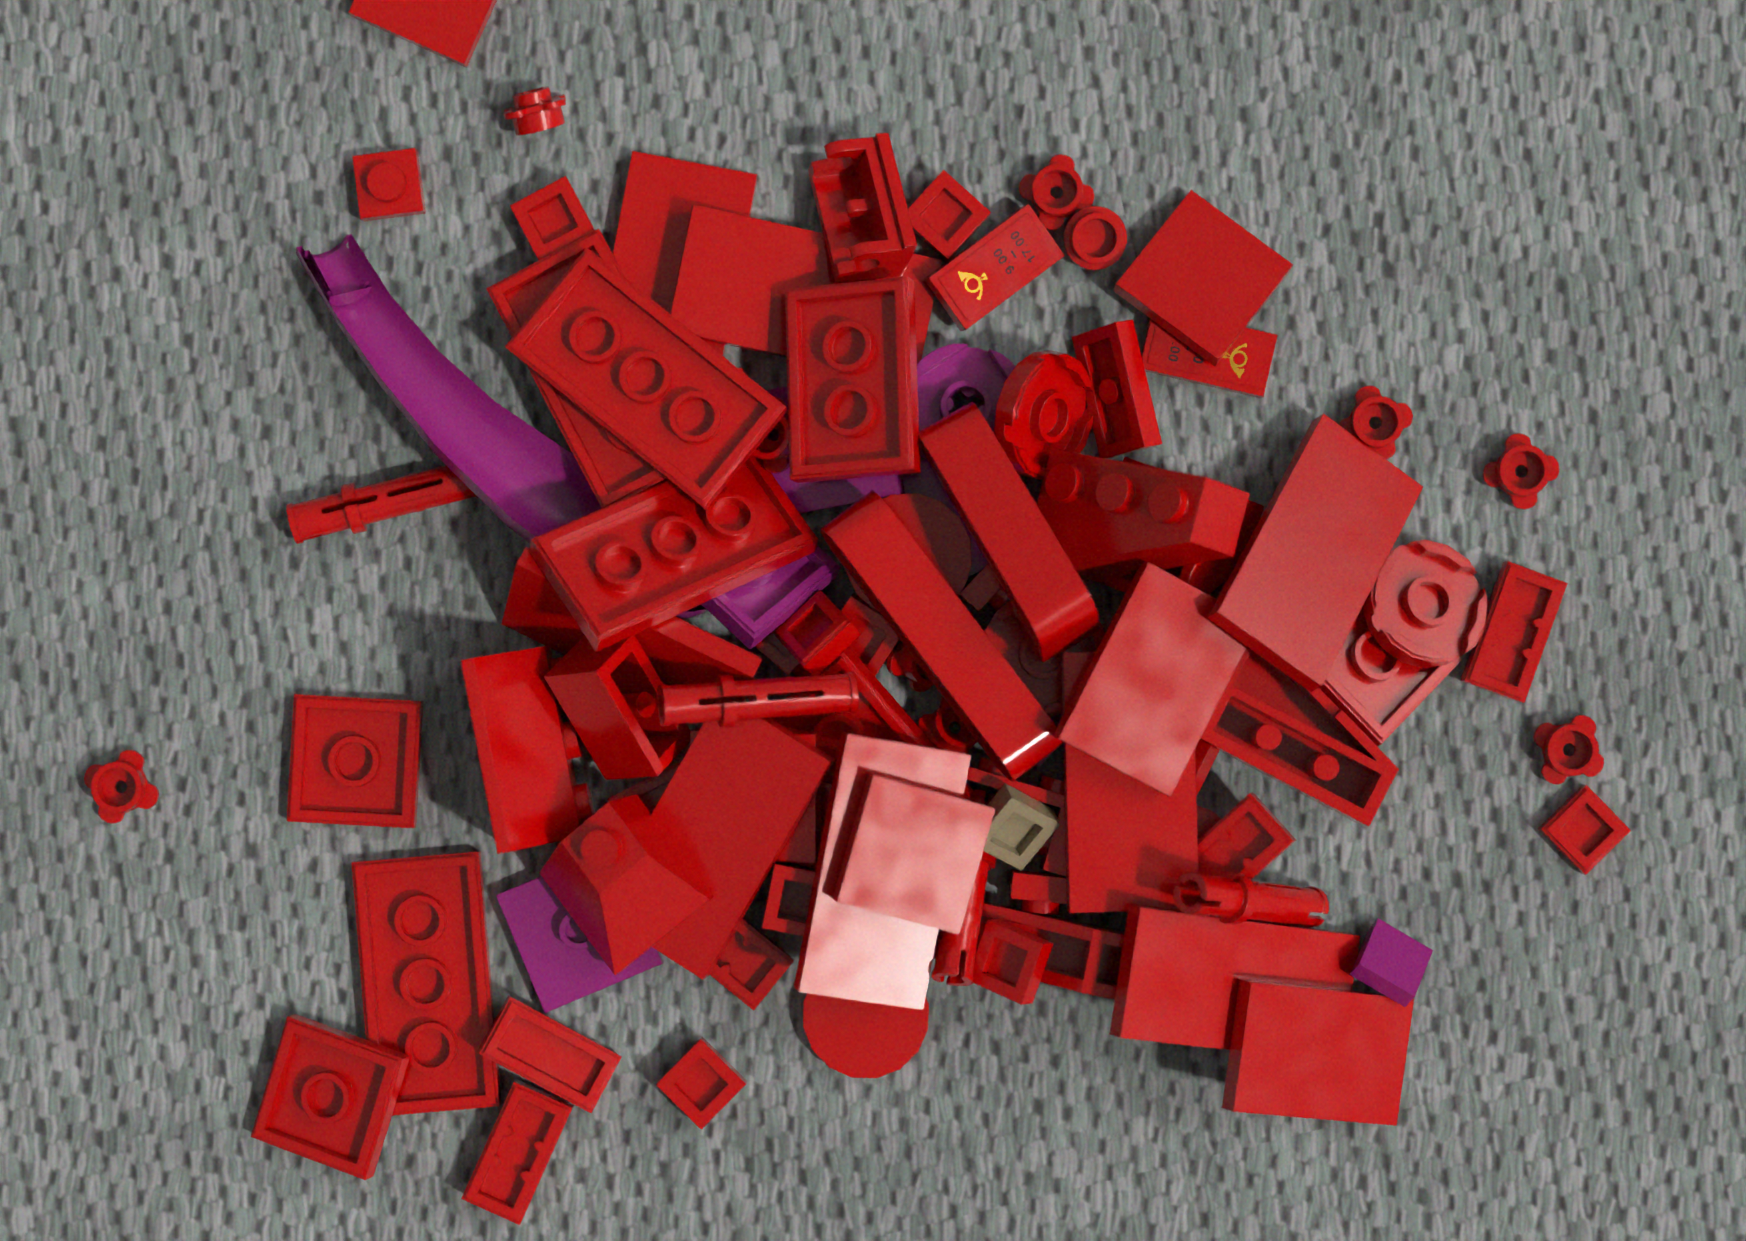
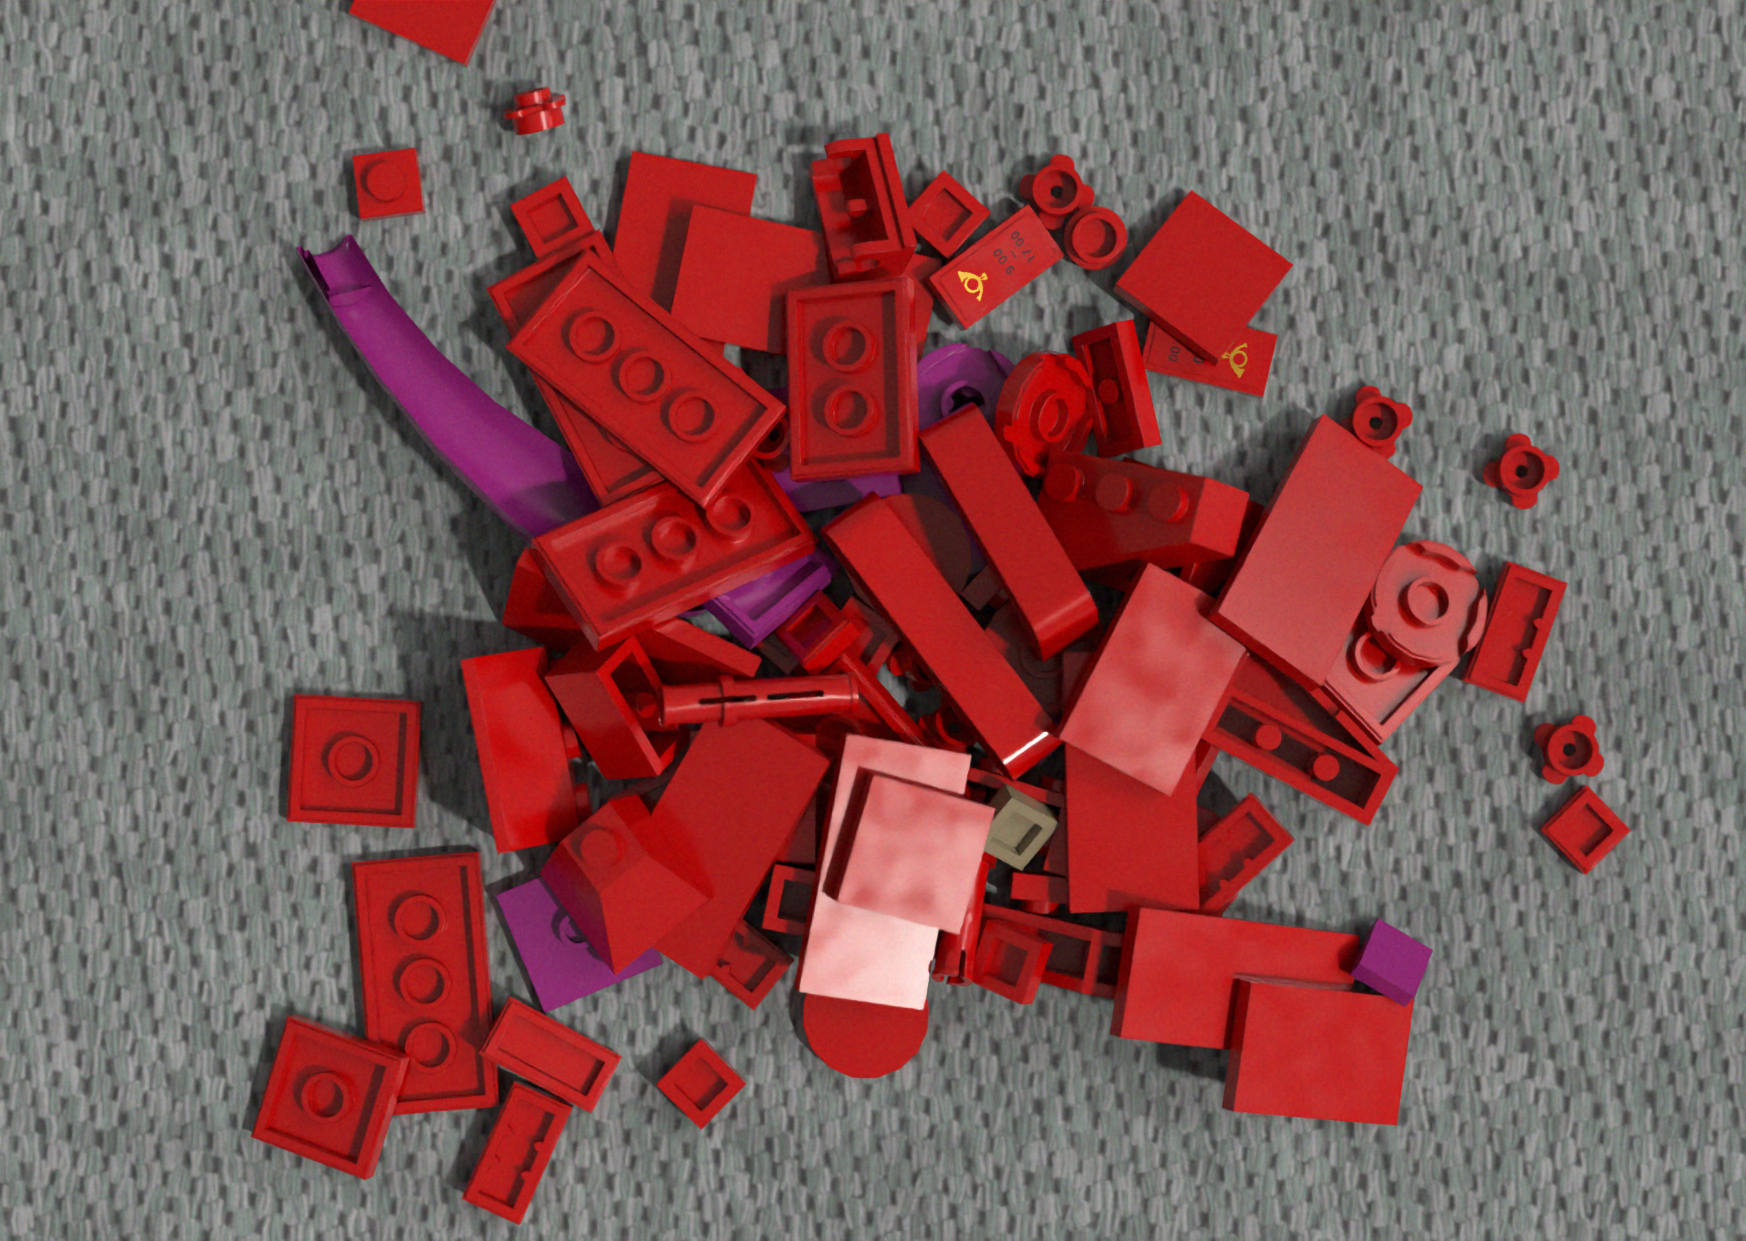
(103, 781): red plate -> none
(376, 502): red pin -> none
(1240, 899): red pin -> none

